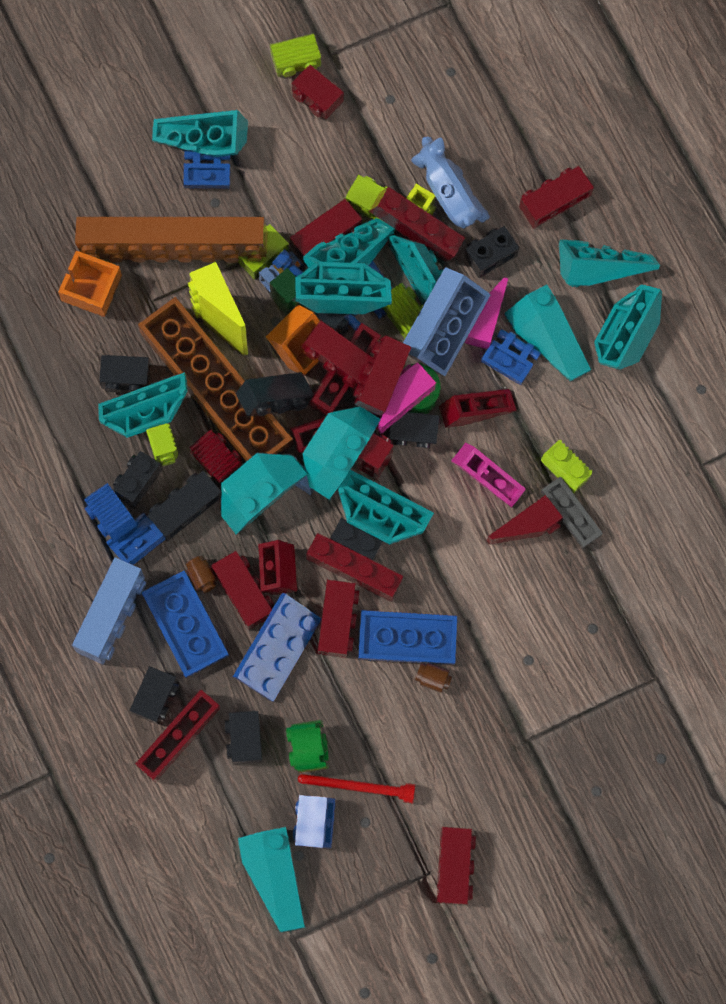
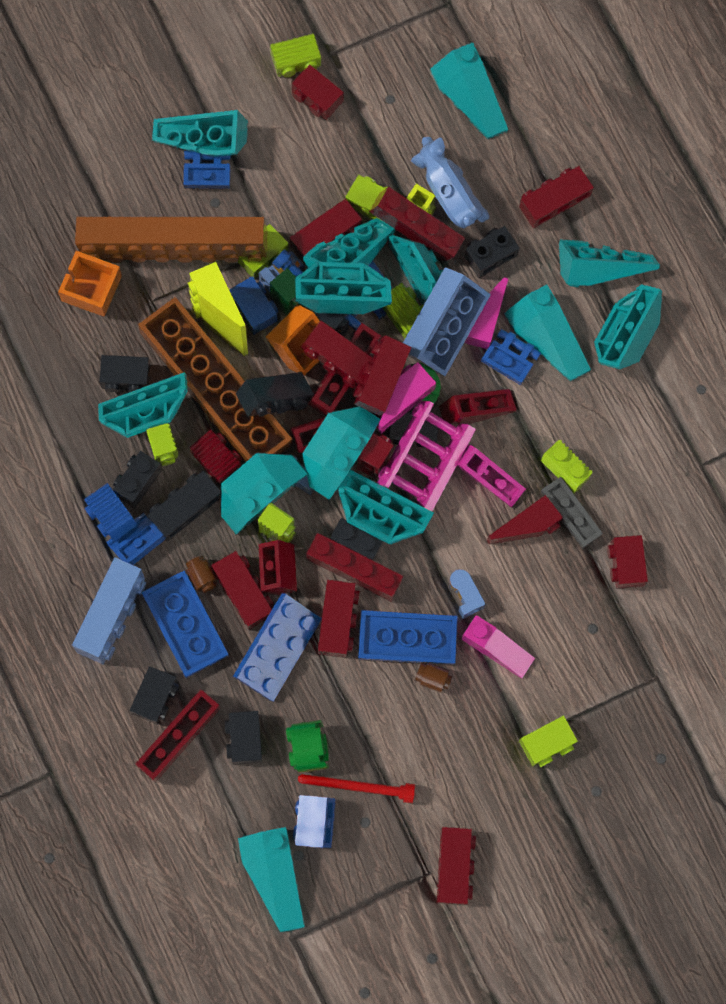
(254, 305): none -> blue brick
(276, 524): none -> lime brick
(448, 456): none -> dark pink fence
(463, 585): none -> medium blue leg
(468, 86): none -> teal wedge
(497, 646): none -> slope
(548, 741): none -> lime brick
(628, 562): none -> dark red brick

